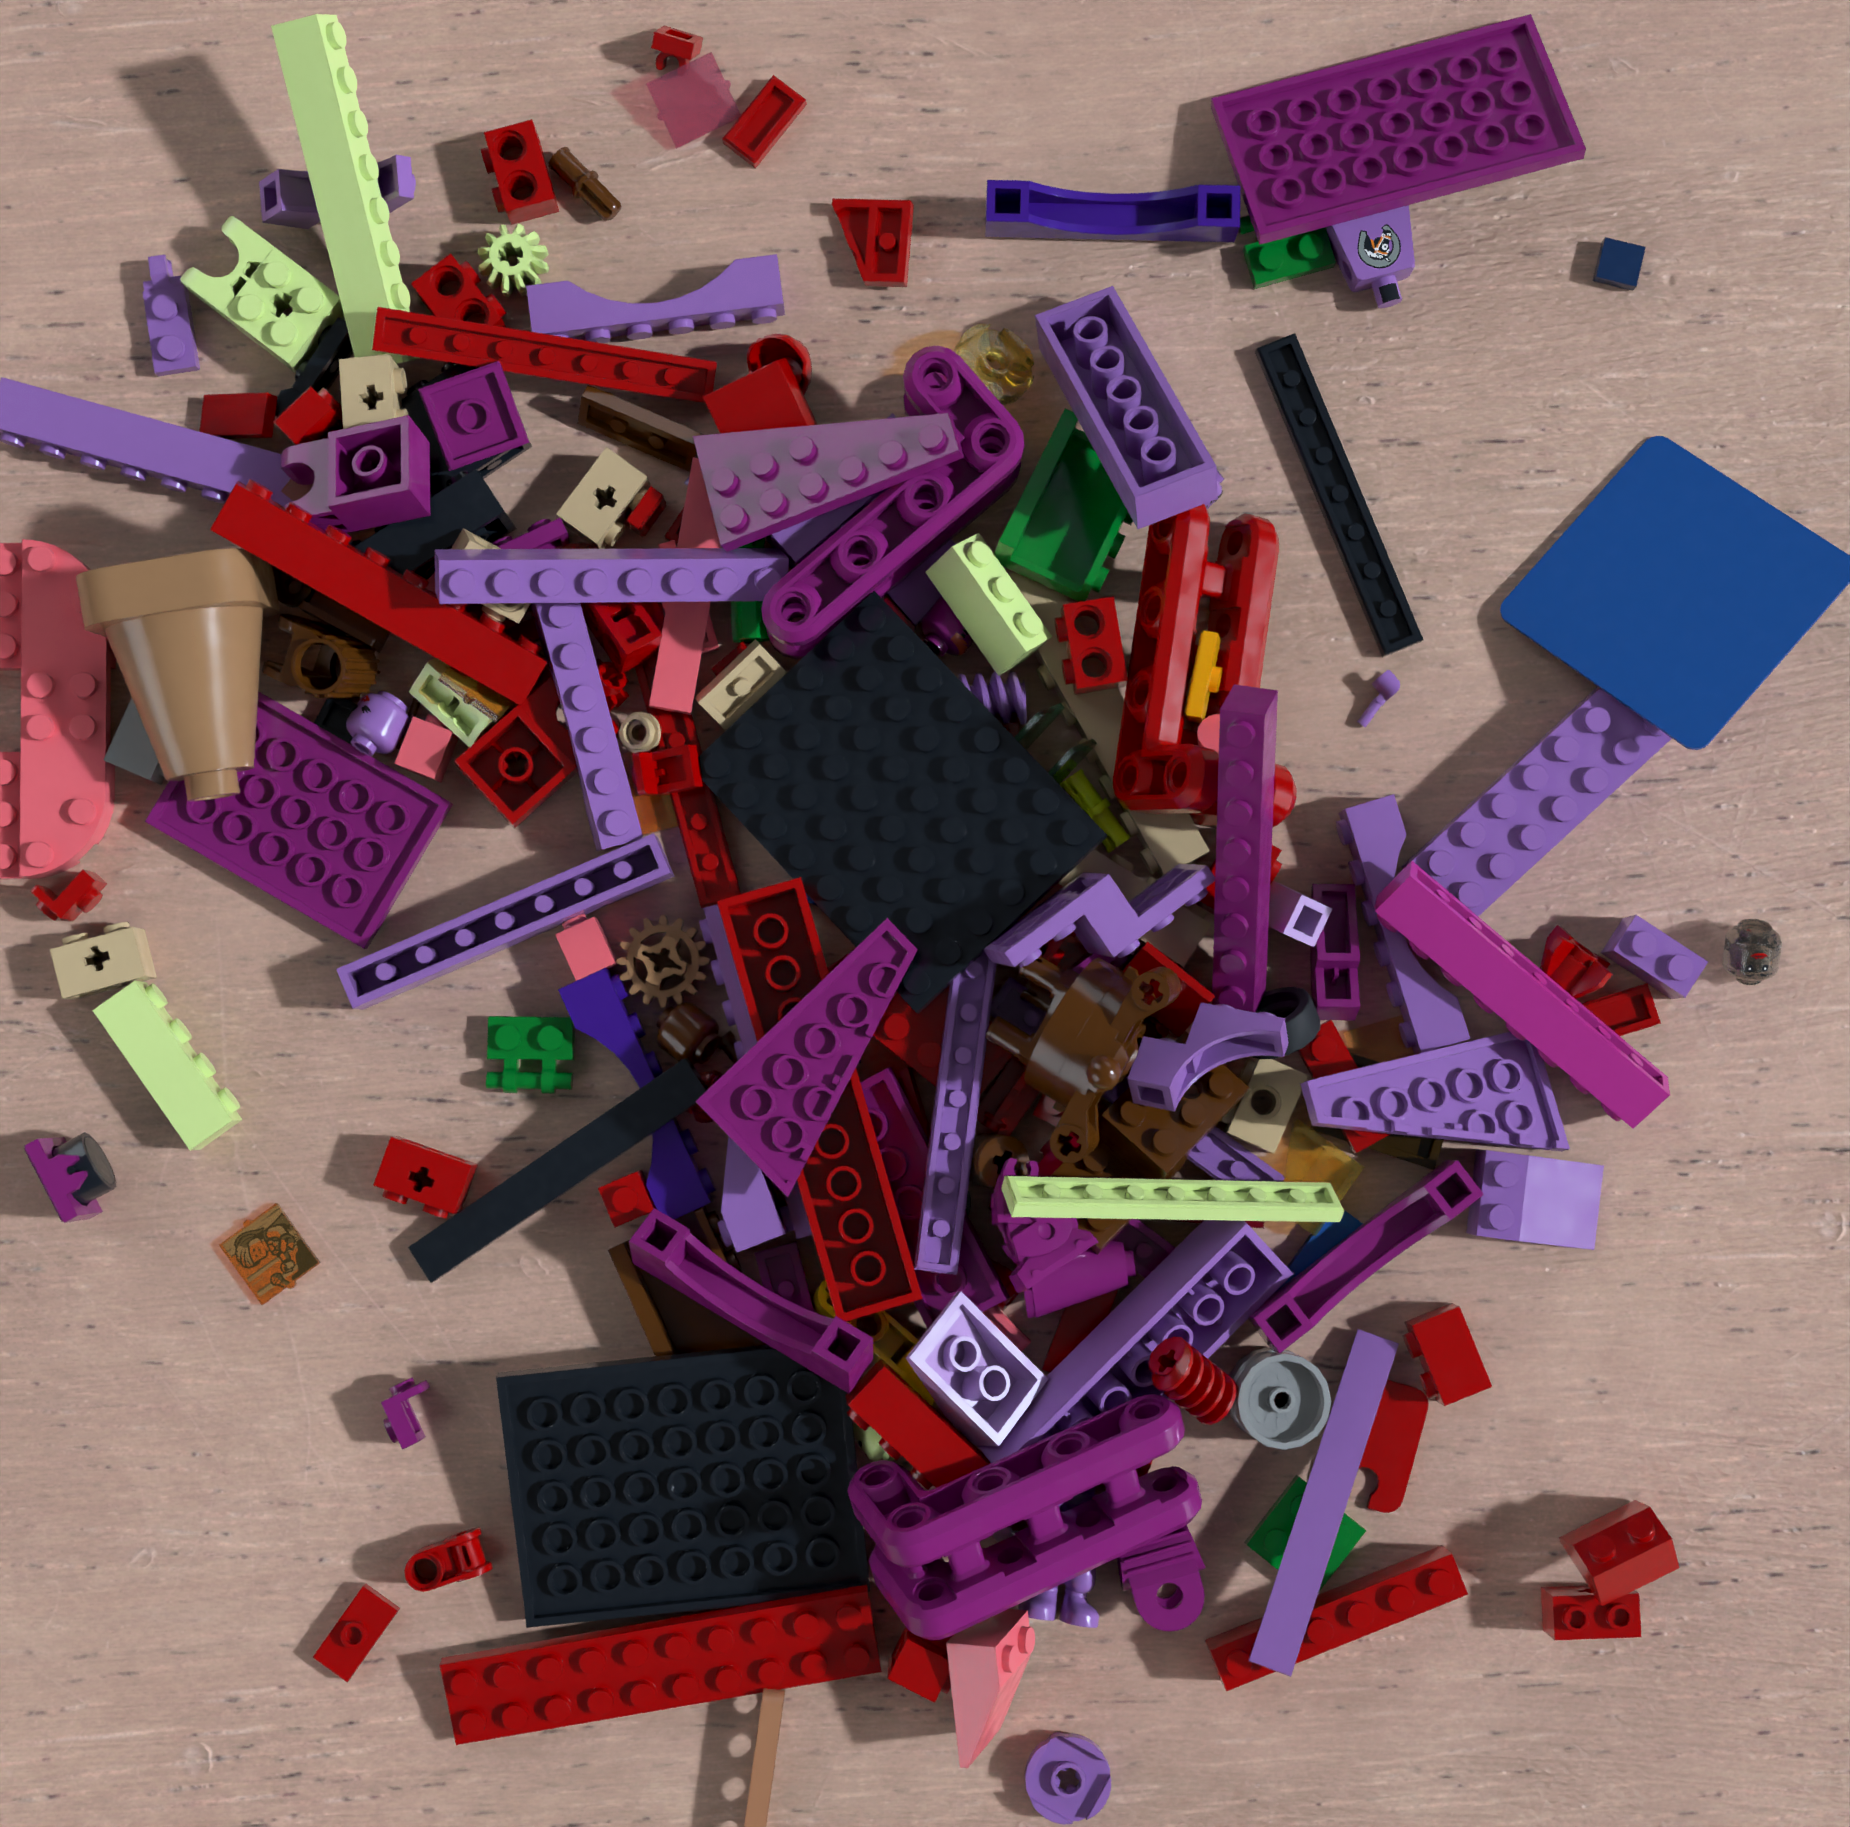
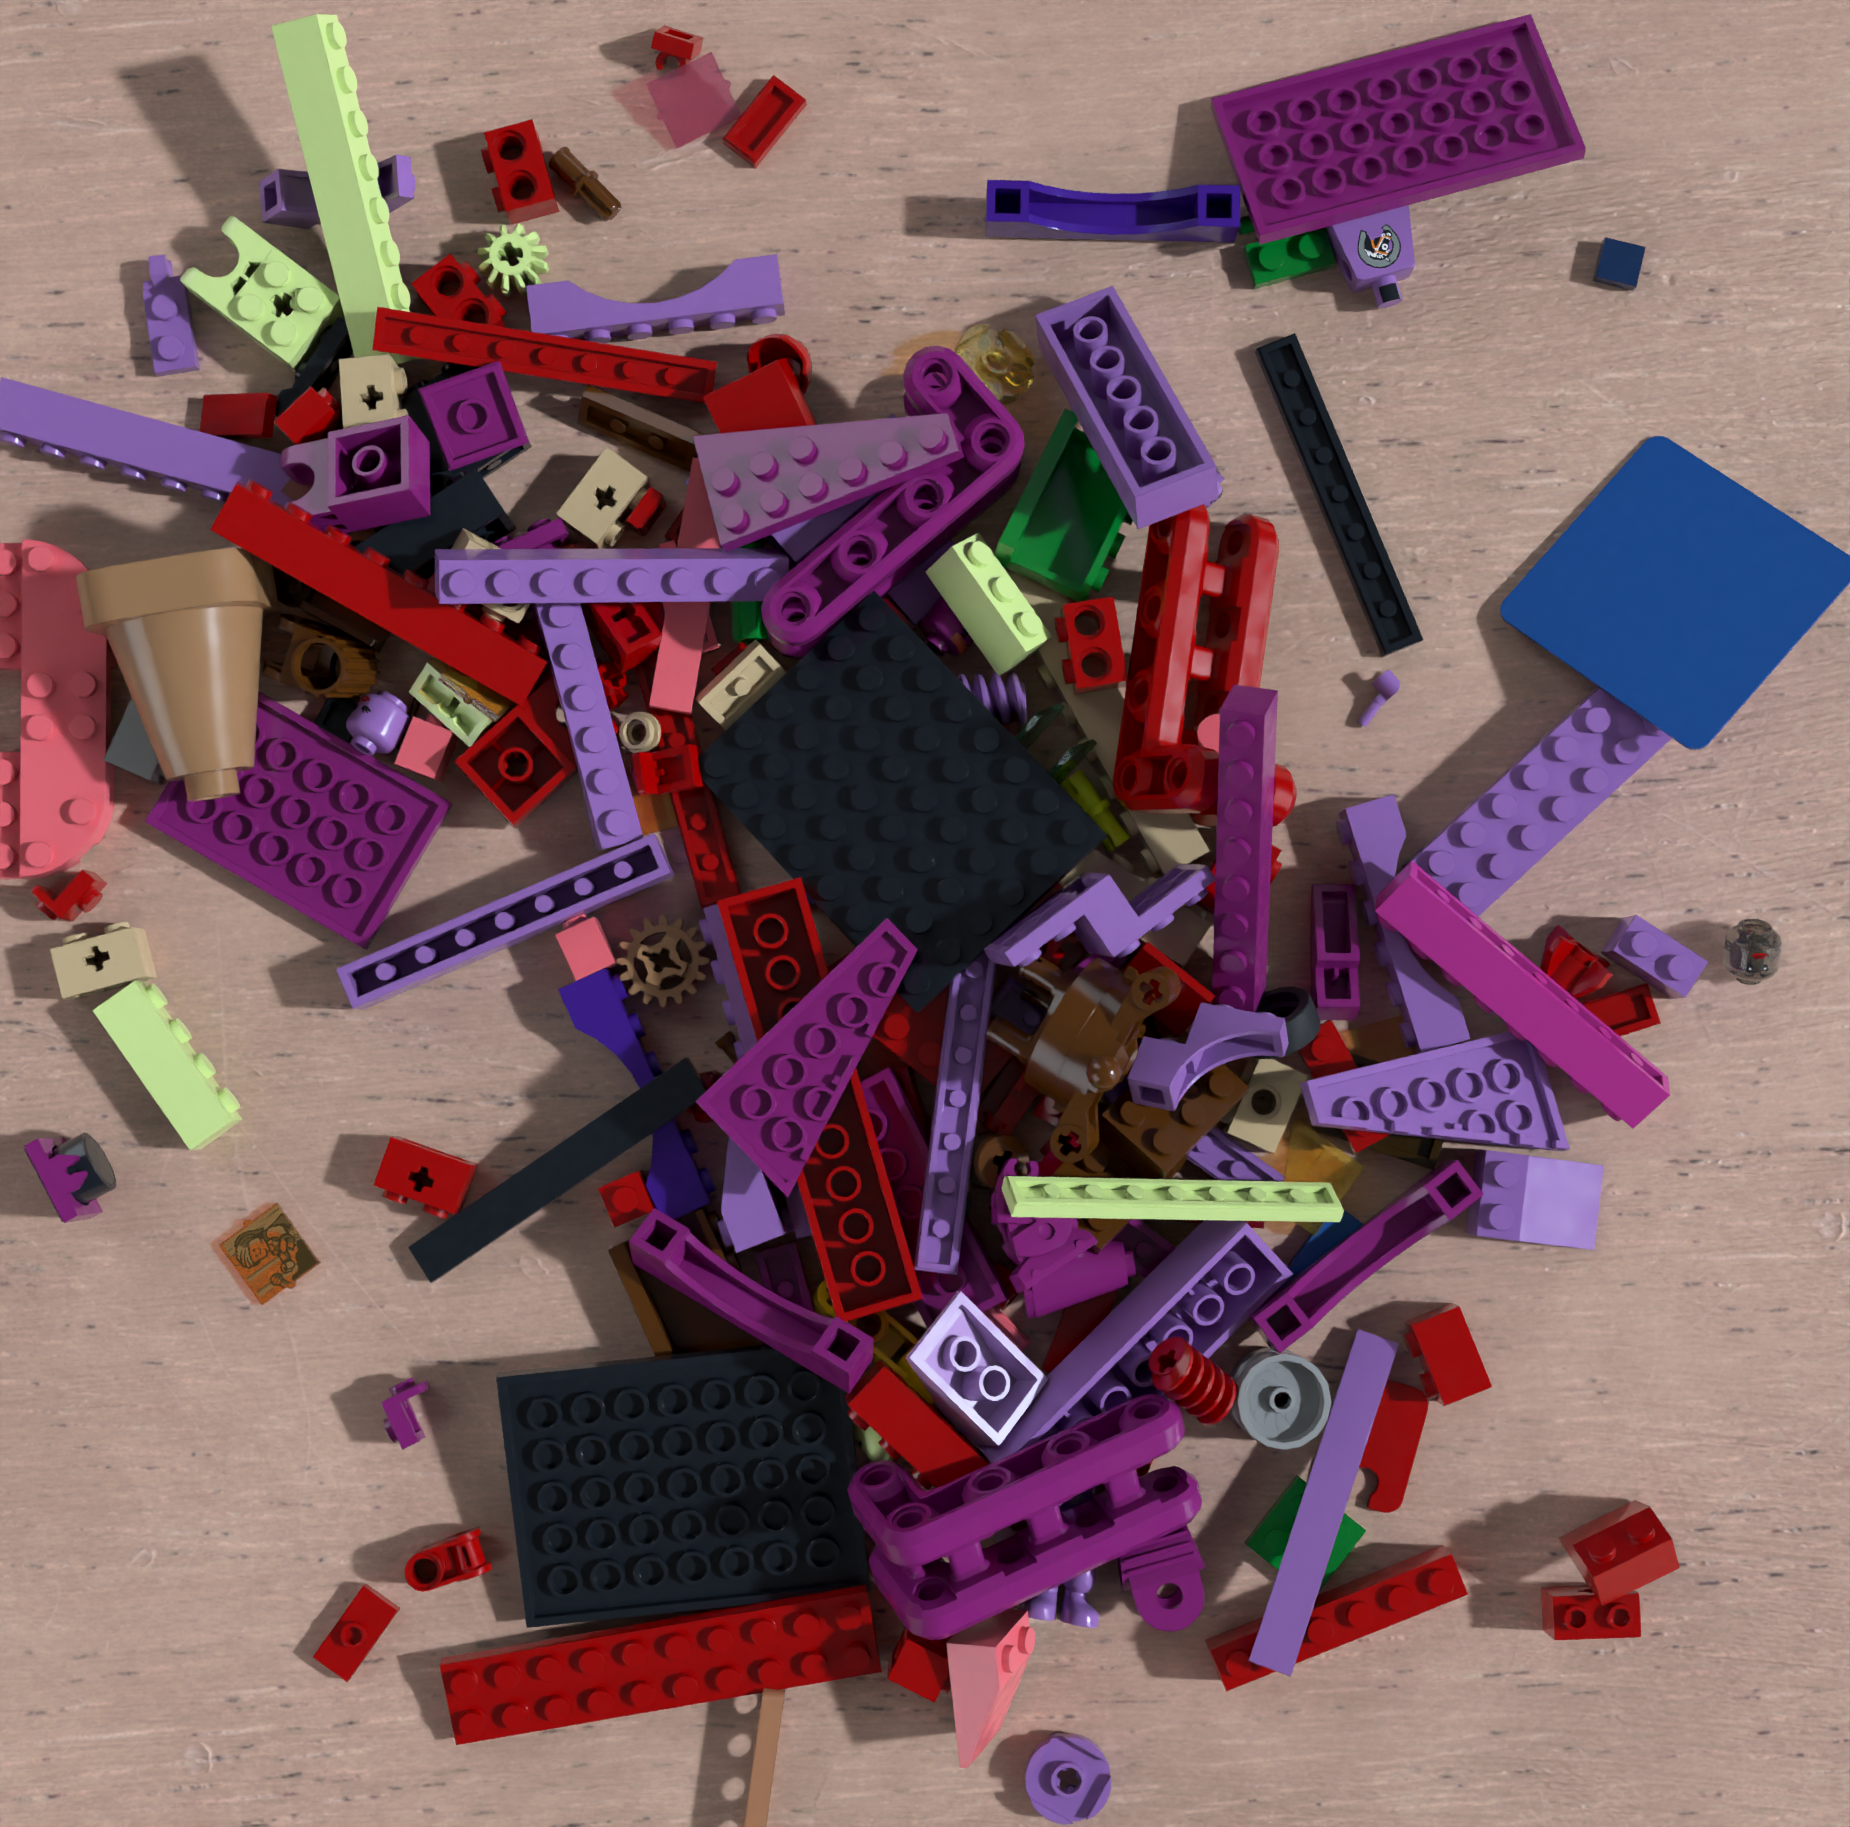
(530, 1039): green plate -> none
(688, 1033): reddish brown head -> none
(878, 238): red wing -> none
(1205, 676): light orange plate -> none
(1296, 914): lavender brick -> none

